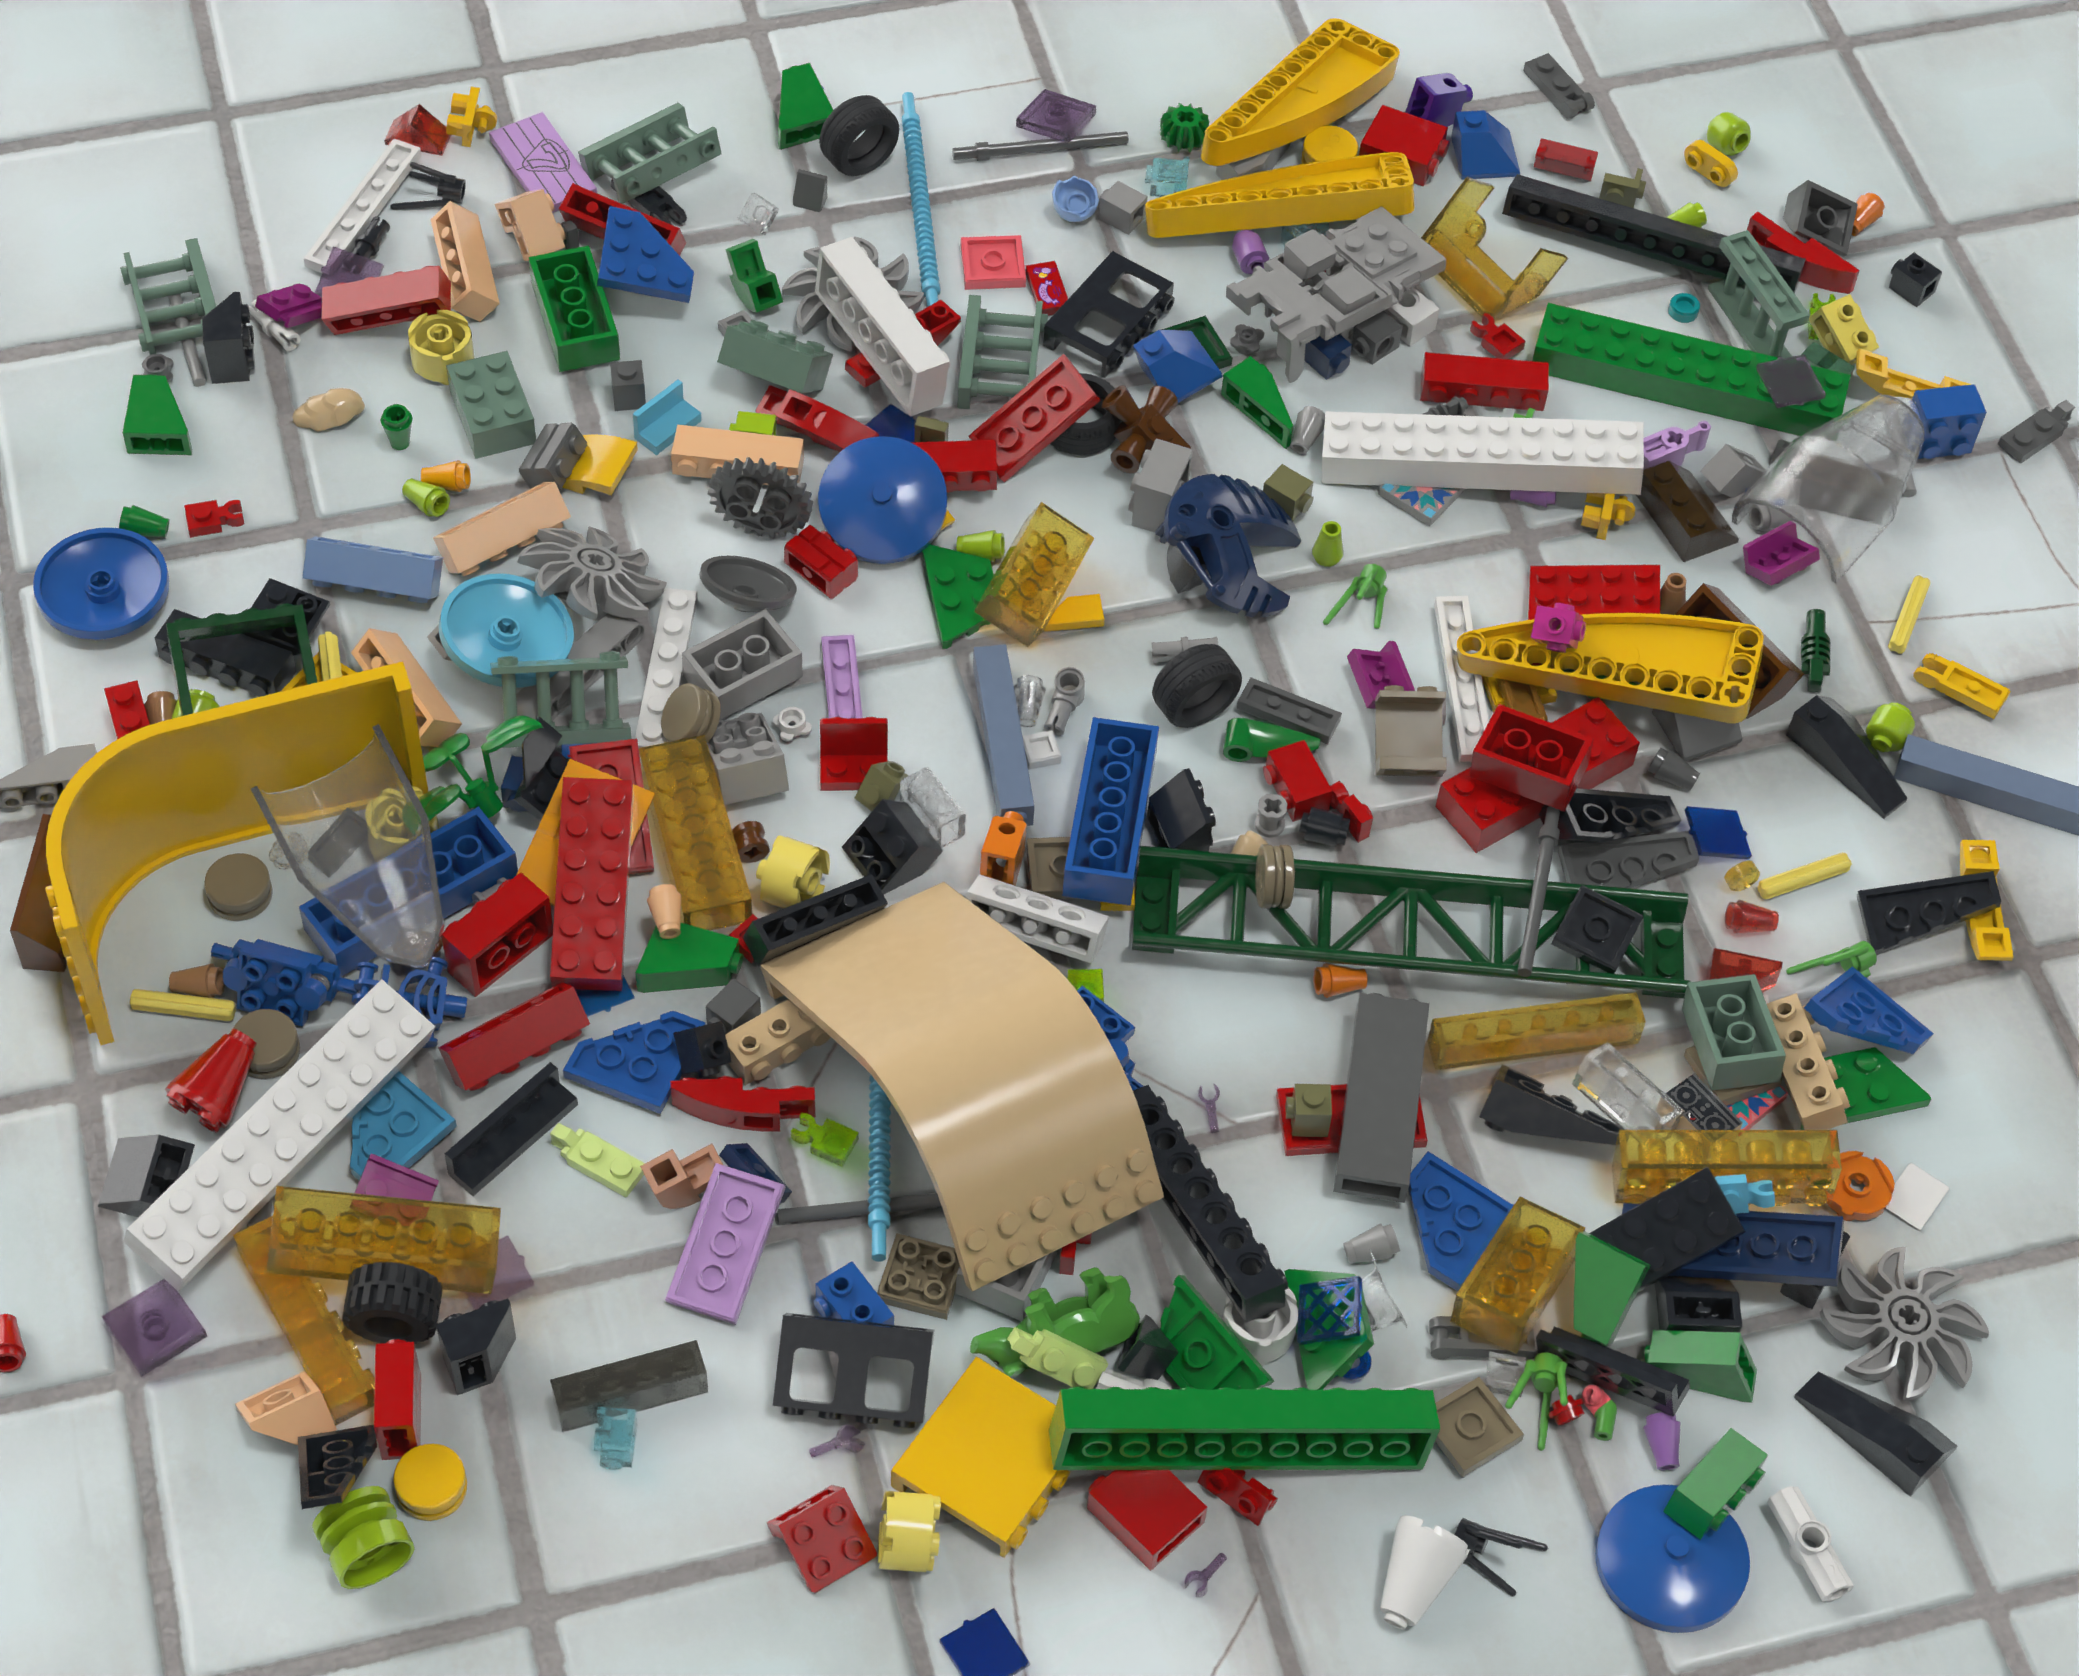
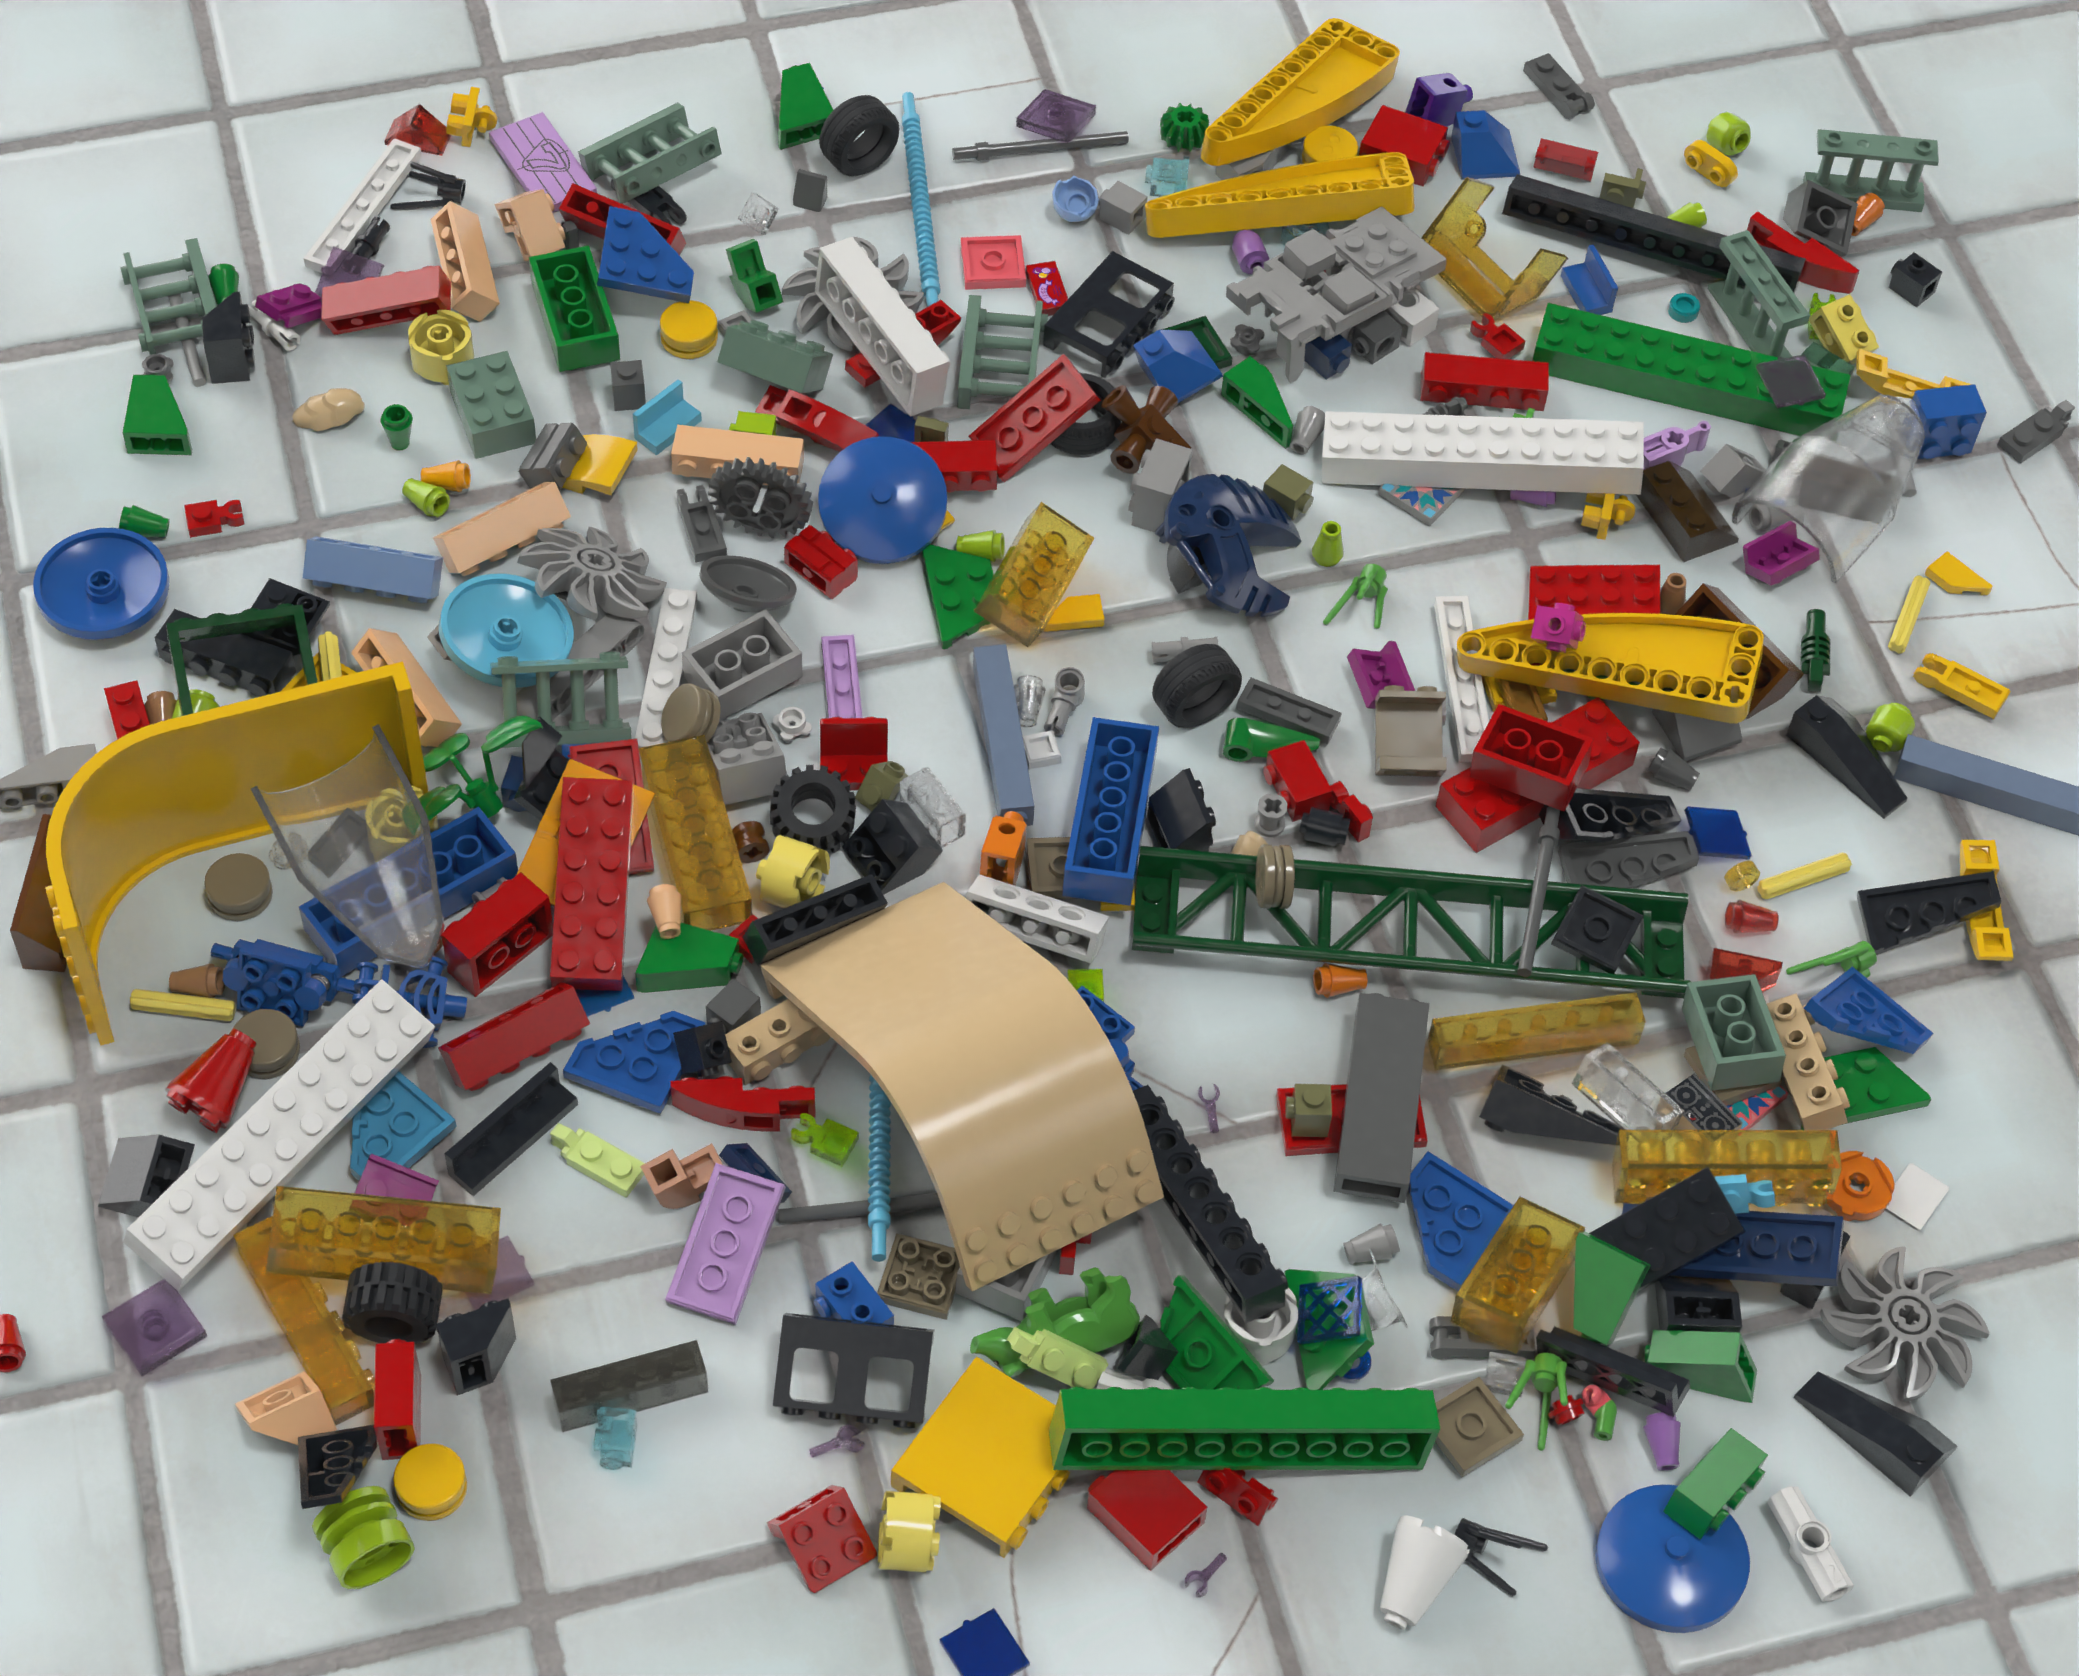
(223, 281): none -> green cone
(688, 329): none -> yellow head
(701, 525): none -> dark grey hinge
(820, 786): none -> black tyre
(1591, 284): none -> blue panel
(1889, 149): none -> sand green fence
(1955, 576): none -> yellow tile

